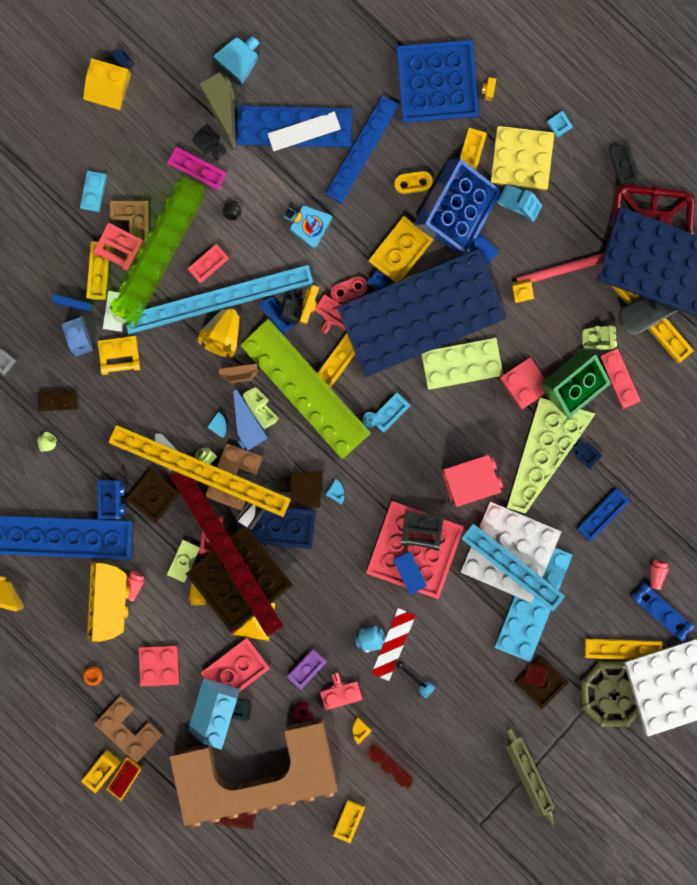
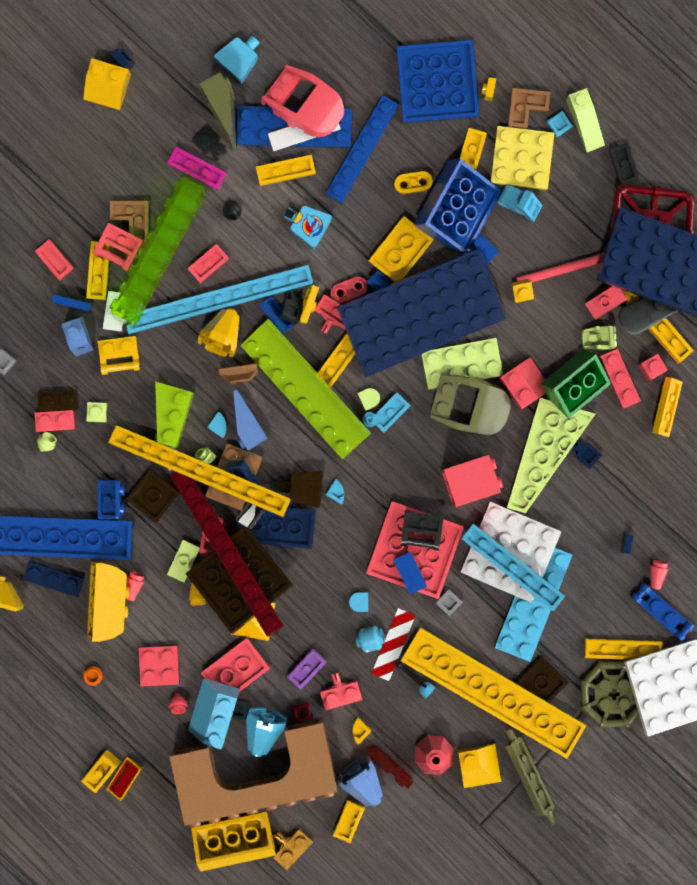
(53, 579): none -> dark blue plate
(54, 259): none -> coral tile
(55, 421): none -> coral plate
(93, 191): medium azure plate -> none
(96, 412): none -> yellowish green plate
(113, 727): medium nougat plate -> none
(171, 413): none -> lime wedge
(178, 704): none -> coral plate
(233, 841): none -> yellow slope
(241, 470): none -> dark blue plate
(257, 405): yellowish green slope -> none
(263, 730): none -> medium azure cone
(285, 170): none -> yellow plate
(291, 847): none -> pearl gold plate
(319, 112): none -> coral slope
(359, 602): none -> medium azure tile
(362, 782): none -> medium blue cone
(369, 398): none -> yellowish green tile
(431, 747): none -> coral cone
(448, 602): none -> light grey plate
(479, 765): none -> yellow slope
(489, 411): none -> olive slope
(493, 692): none -> yellow plate
(524, 100): none -> medium nougat plate
(535, 675): clear red plate -> none
(585, 119): none -> yellowish green slope
(603, 514): blue tile -> none
(606, 301): none -> coral plate
(626, 545): none -> dark blue tile
(652, 367): none -> coral brick
(667, 406): none -> yellow plate

